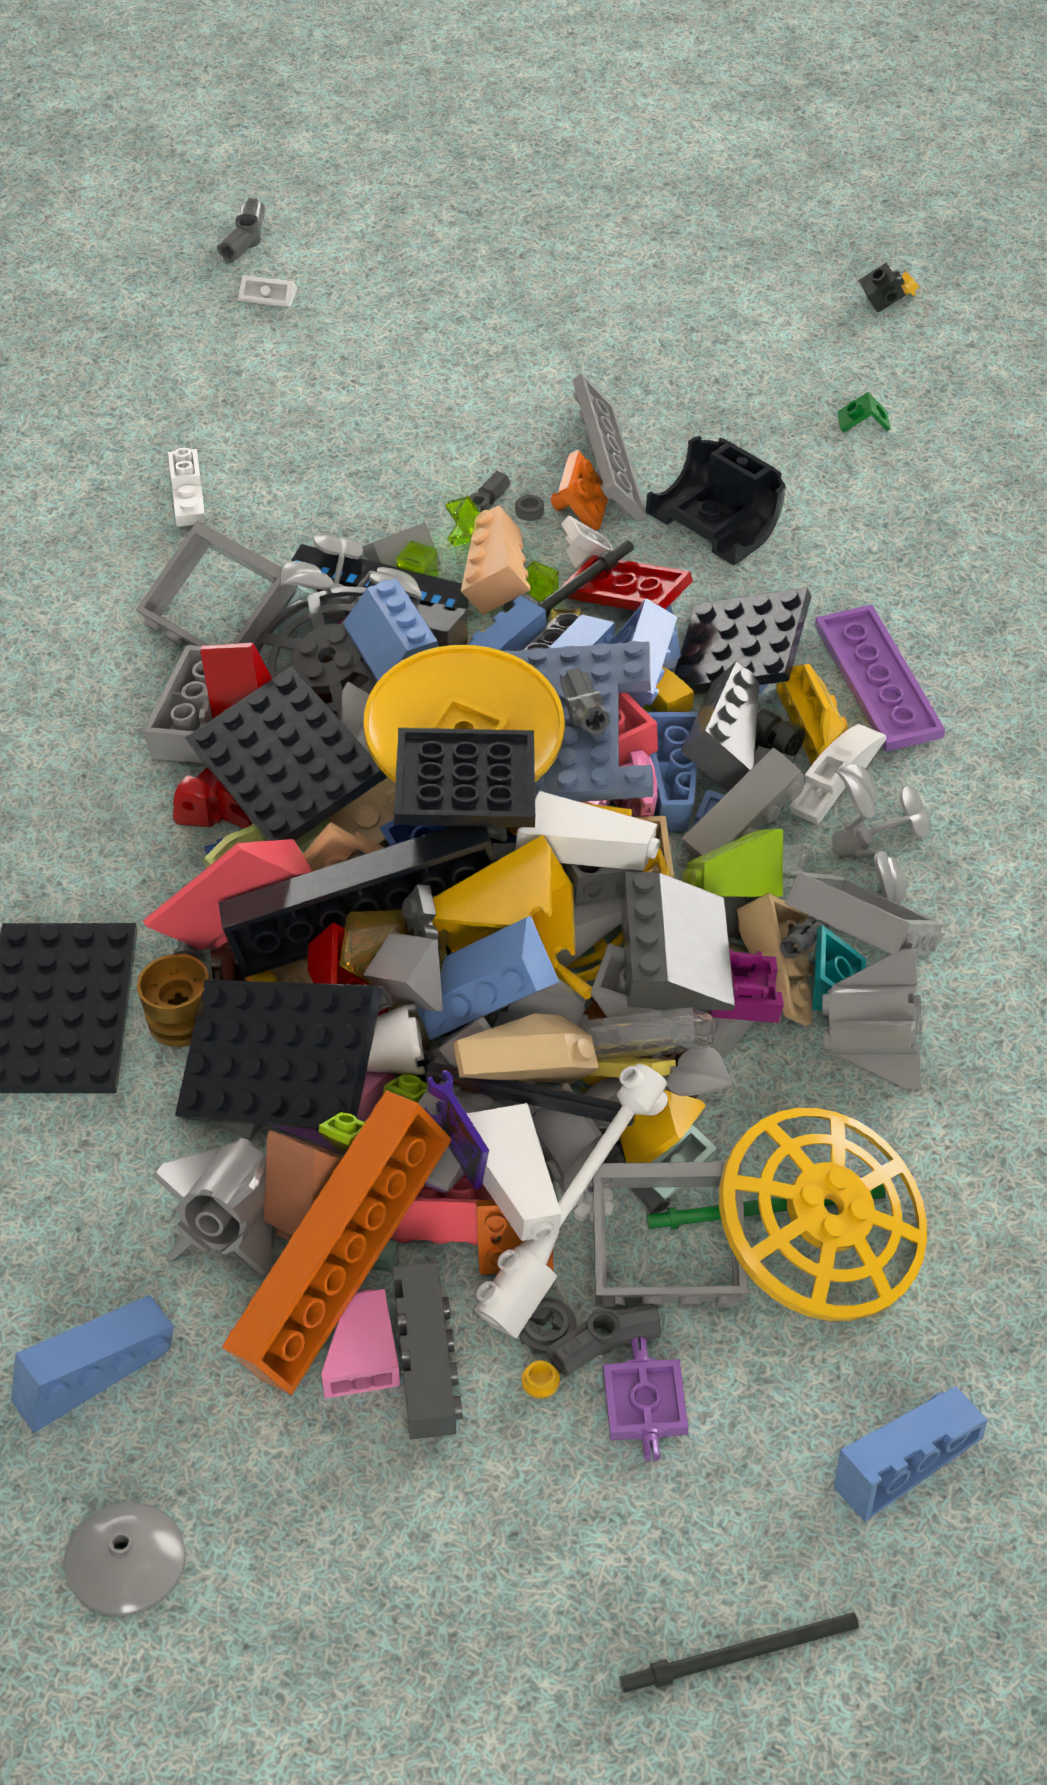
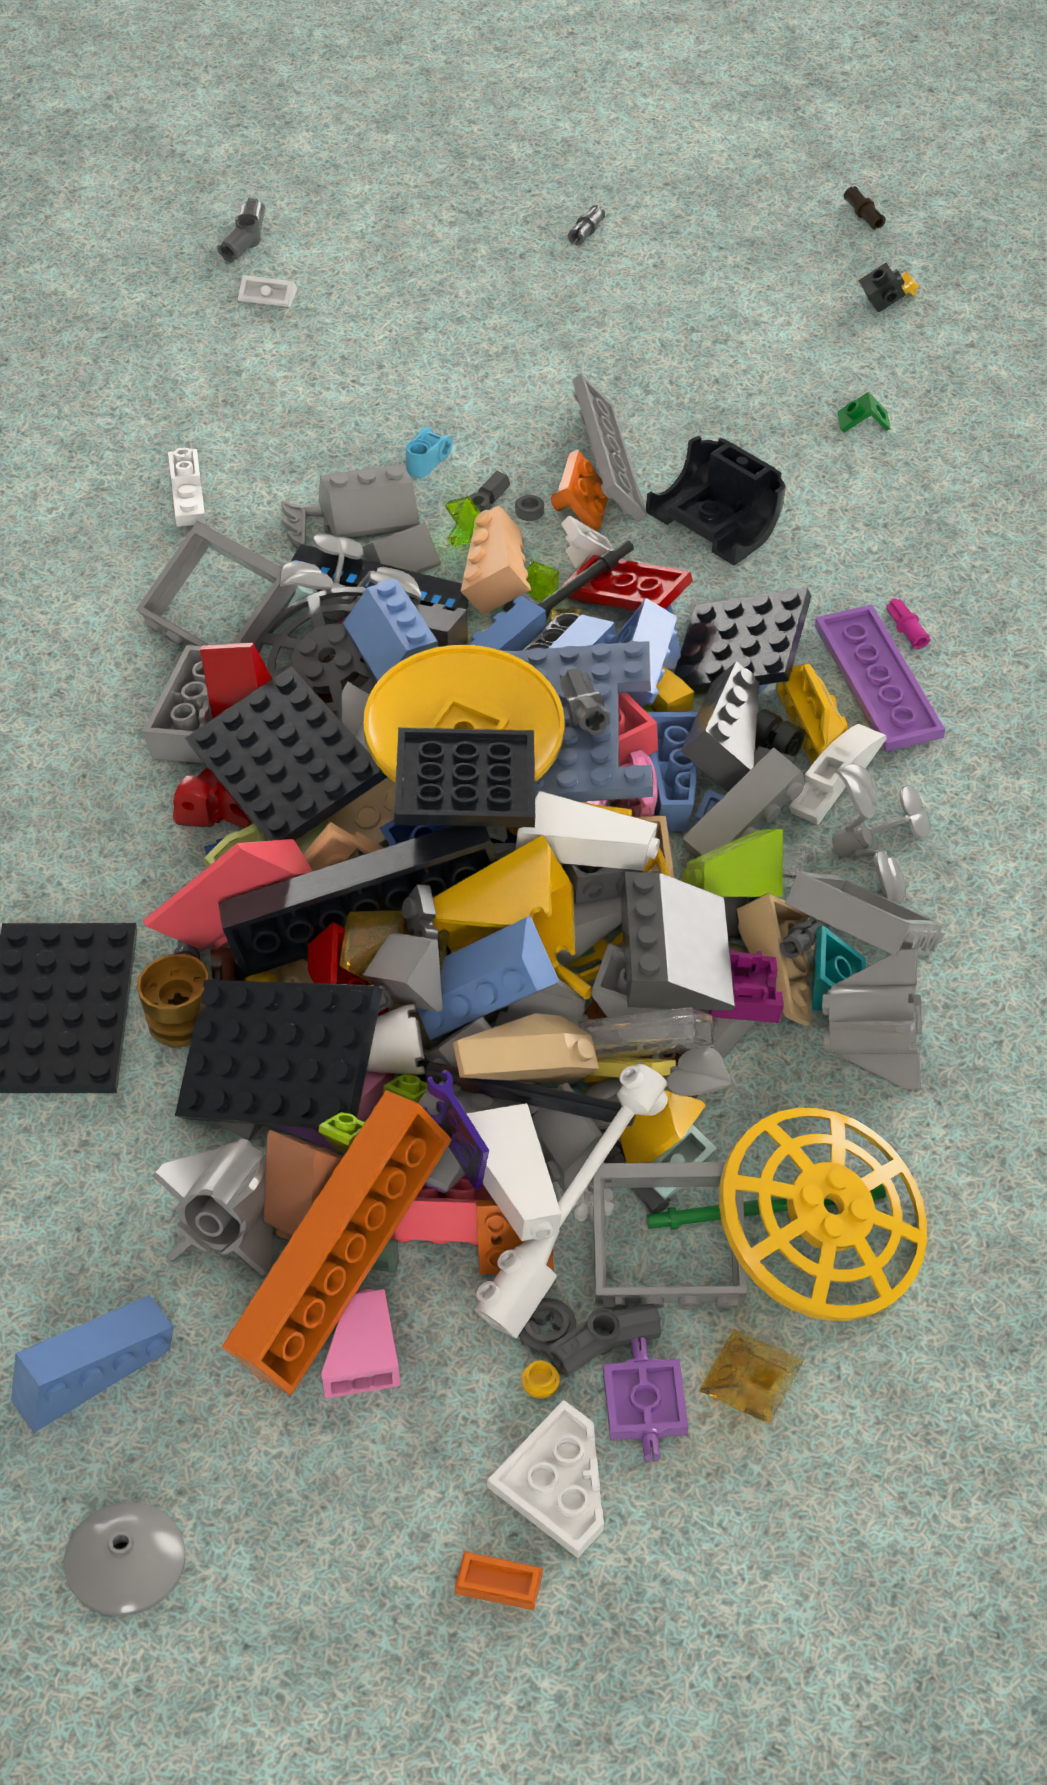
(296, 520): none -> light grey piece
(368, 501): none -> light grey slope
(419, 559): clear neon green panel -> none
(425, 1351): dark grey wedge -> none
(426, 452): none -> medium azure piece
(498, 1580): none -> orange tile
(556, 1479): none -> white plate
(586, 225): none -> dark grey pin
(662, 1673): pearl dark grey bar -> none
(751, 1376): none -> clear yellow slope
(864, 208): none -> dark brown pin
(907, 1451): medium blue wedge -> none
(908, 623): none -> dark pink axle

